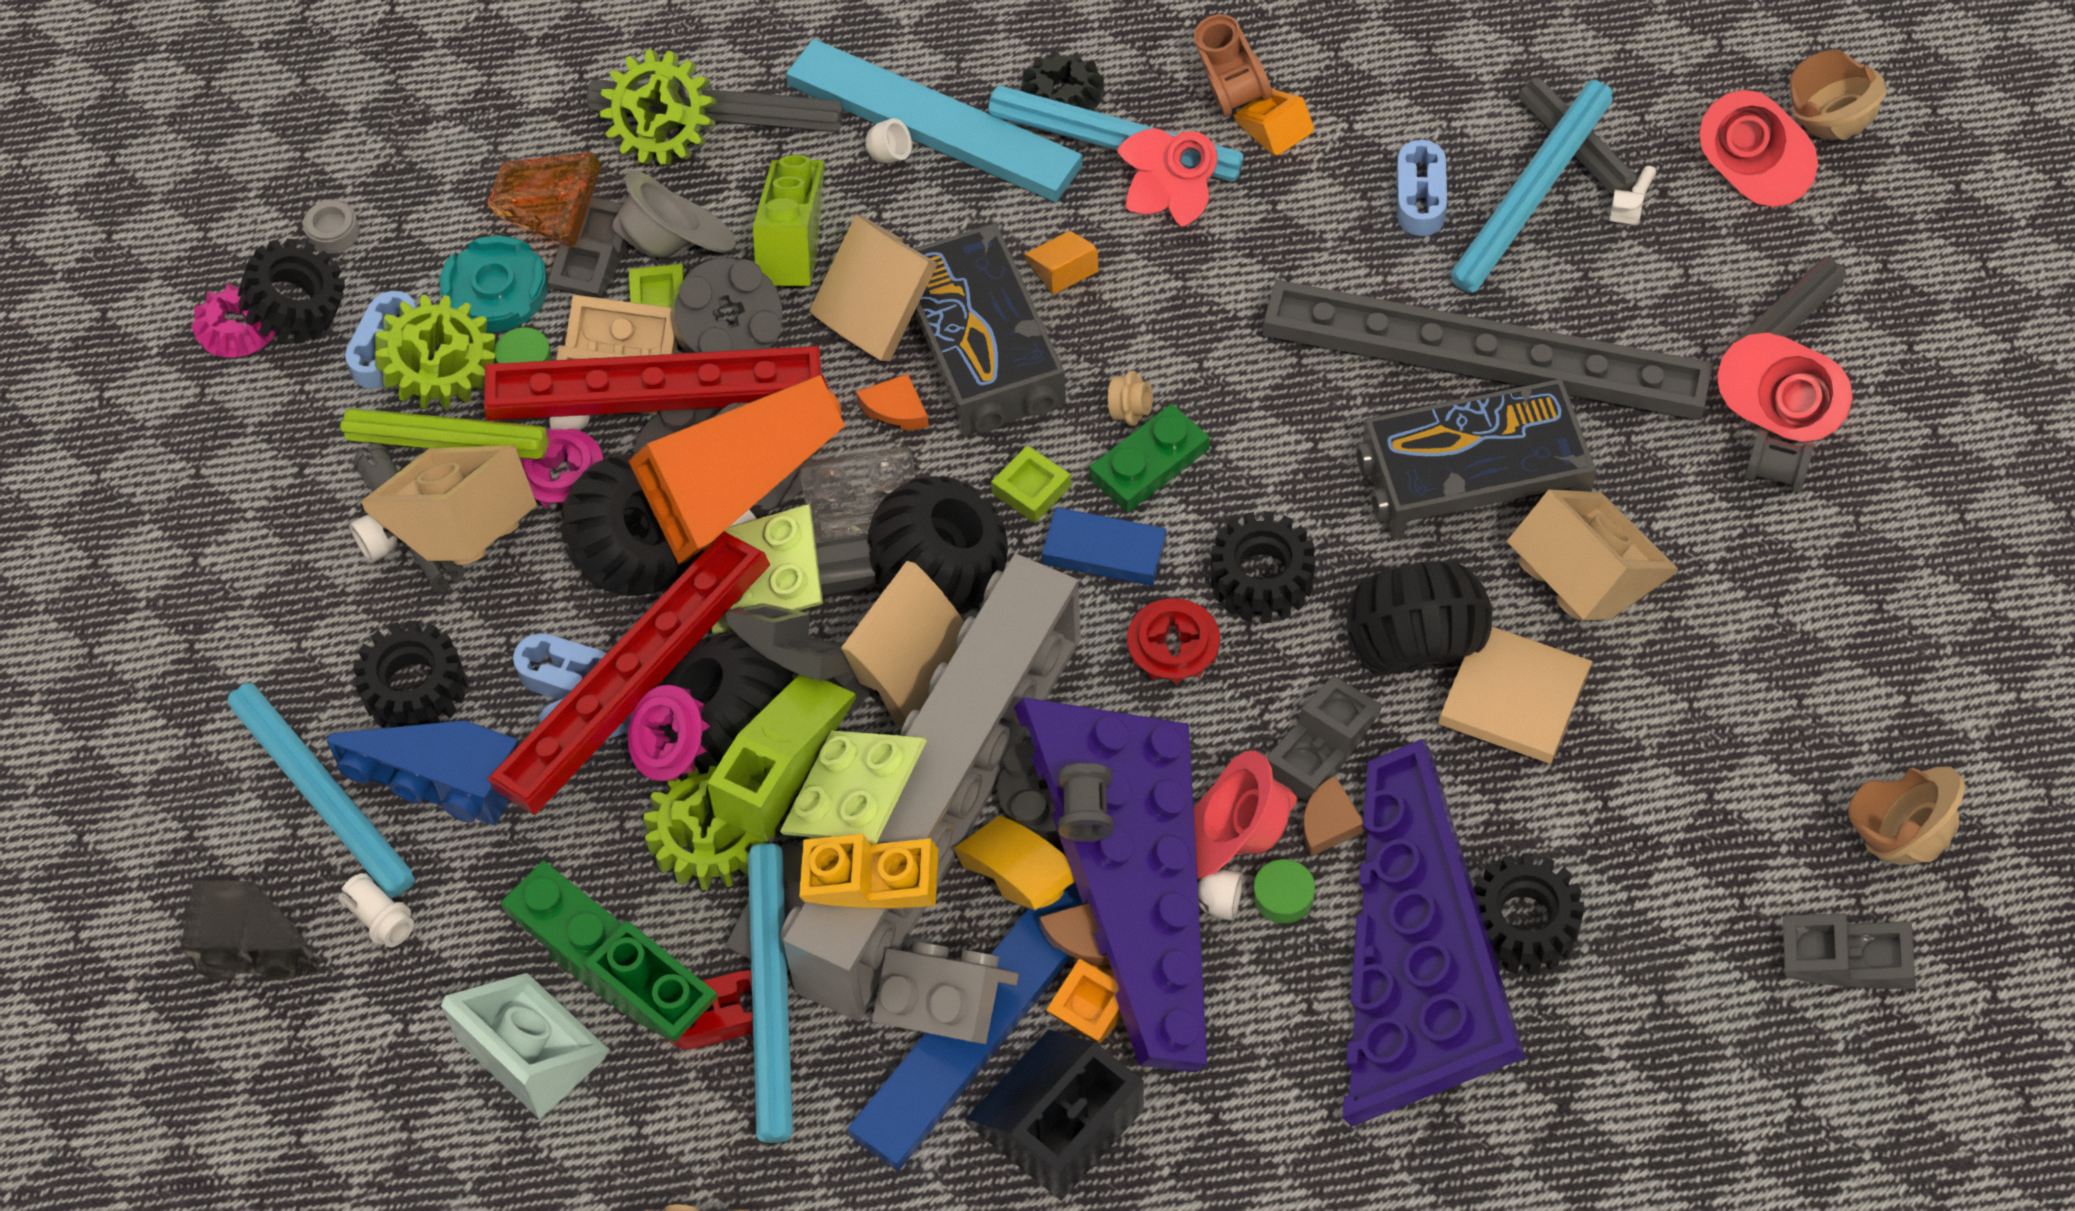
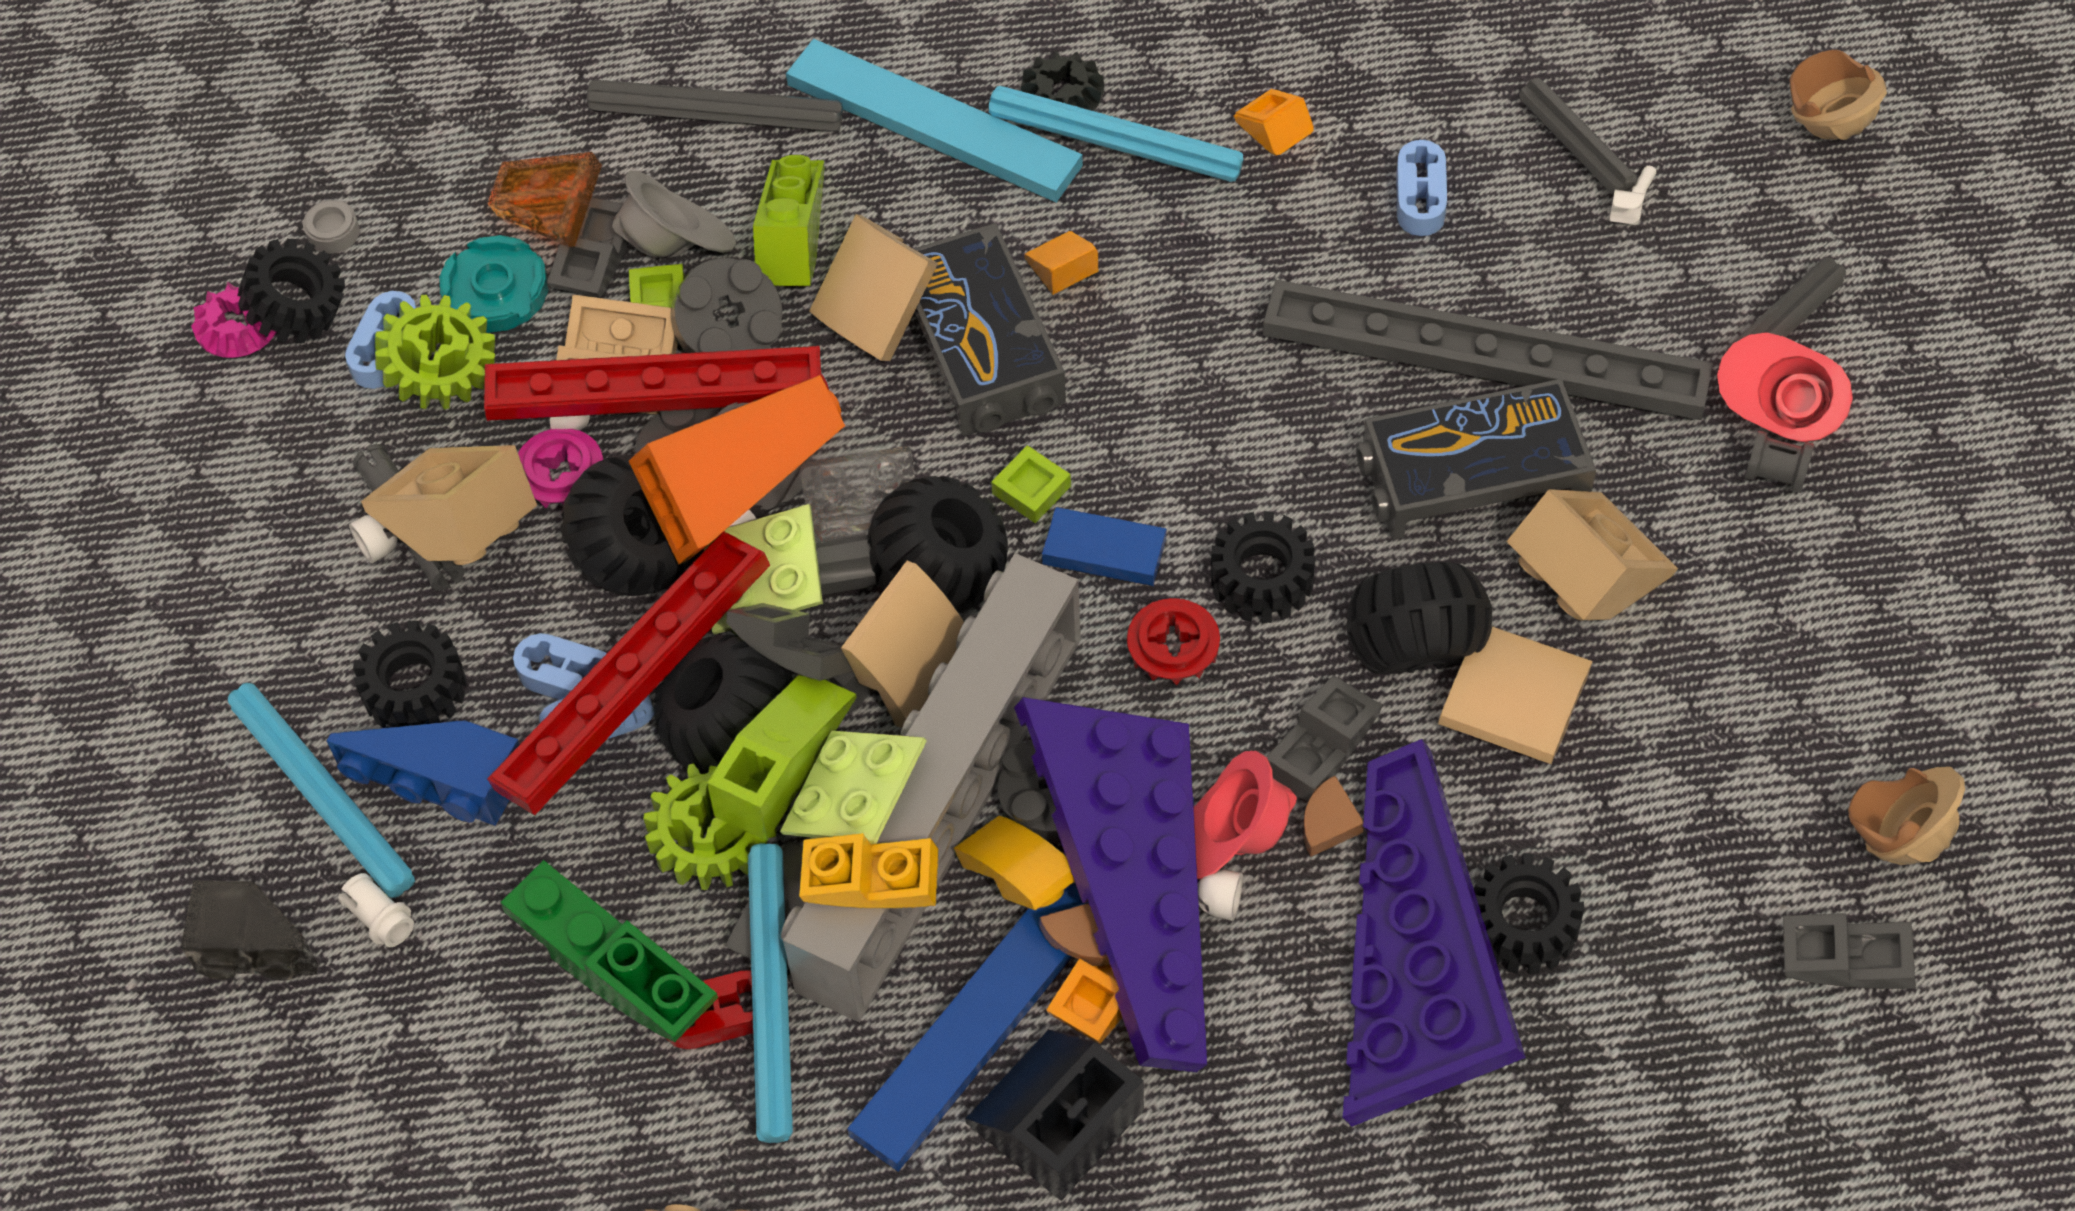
(441, 432): lime axle -> none
(522, 346): bright green tile -> none
(524, 1039): light aqua slope -> none
(648, 744): dark pink gear -> none
(654, 127): lime gear -> none
(889, 141): white hinge -> none
(894, 403): orange tile -> none
(938, 994): light grey bracket -> none
(1085, 802): dark grey bush -> none
(1129, 398): tan plate -> none
(1149, 458): green plate -> none
(1162, 177): coral plate -> none
(1230, 64): nougat piece -> none
(1284, 891): bright green tile -> none
(1531, 186): medium azure axle -> none
(1758, 148): coral piece -> none

